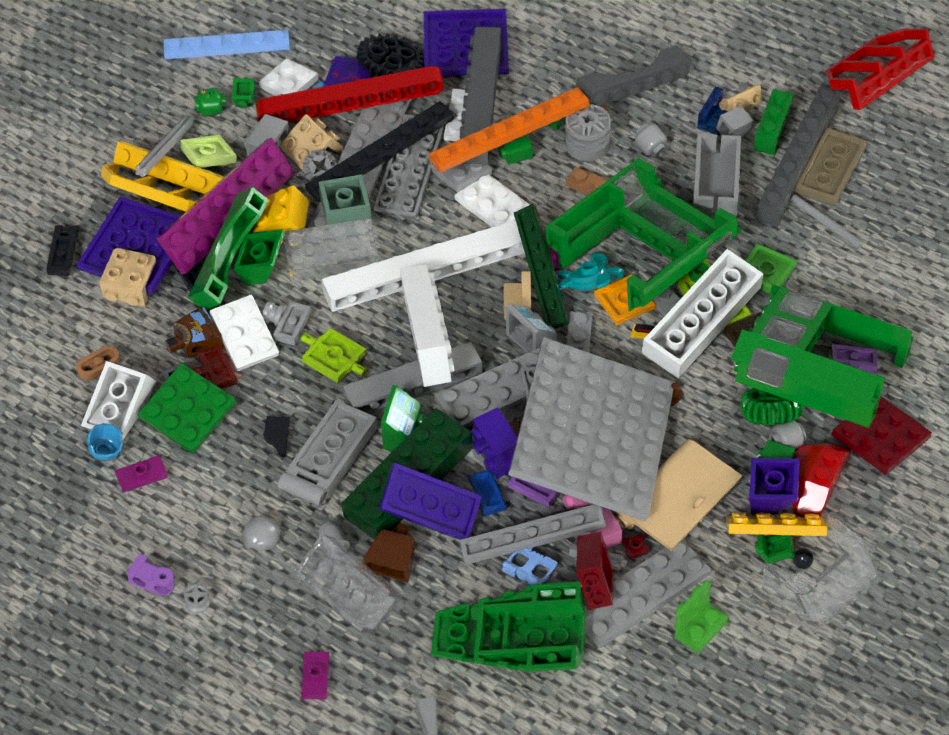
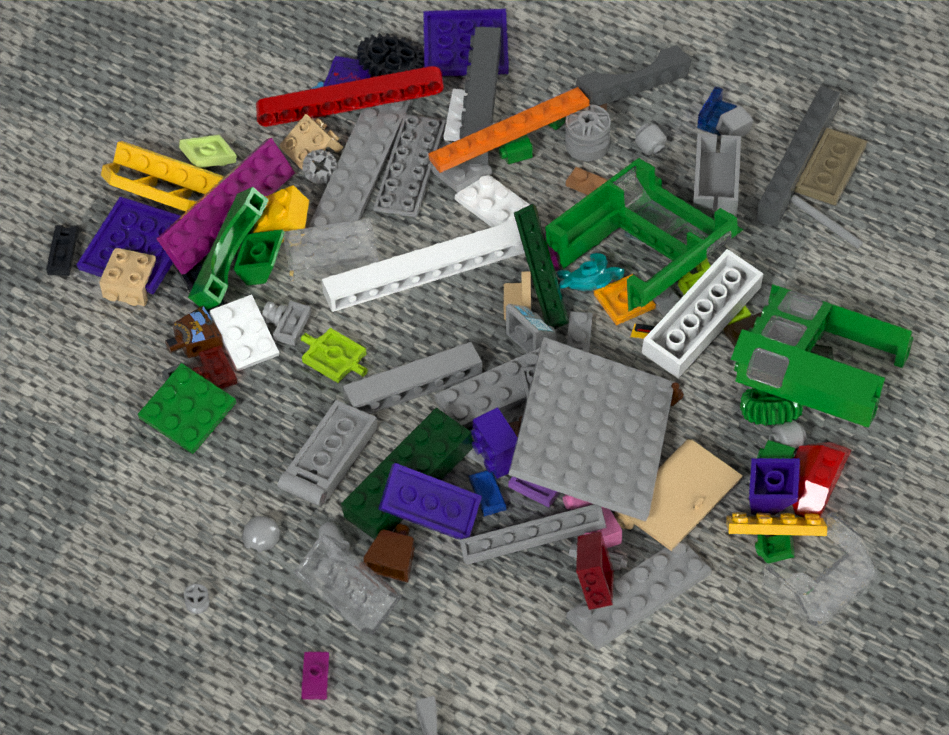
(96, 362): medium nougat plate -> none
(104, 442): dark azure hair -> none
(118, 398): white slope -> none
(141, 474): magenta plate -> none
(150, 577): medium lavender leg -> none
(164, 145): light grey axle -> none
(209, 102): green head -> none
(226, 44): light blue plate -> none
(243, 92): green bracket -> none
(264, 129): light grey brick -> none
(277, 433): black tile -> none
(288, 78): white plate -> none
(344, 200): sand green brick -> none
(386, 146): black plate -> none
(399, 418): green slope -> none
(427, 325): white brick -> none
(516, 631): green wedge -> none
(525, 572): light blue piece -> none
(632, 551): dark red plate -> none
(698, 620): bright green bracket -> none
(700, 268): green plate -> none
(747, 99): tan hinge -> none
(773, 122): green brick -> none
(773, 265): bright green plate -> none
(803, 558): black hinge -> none
(856, 357): medium lavender plate -> none
(884, 76): red plate -> none
(887, 440): dark red plate -> none

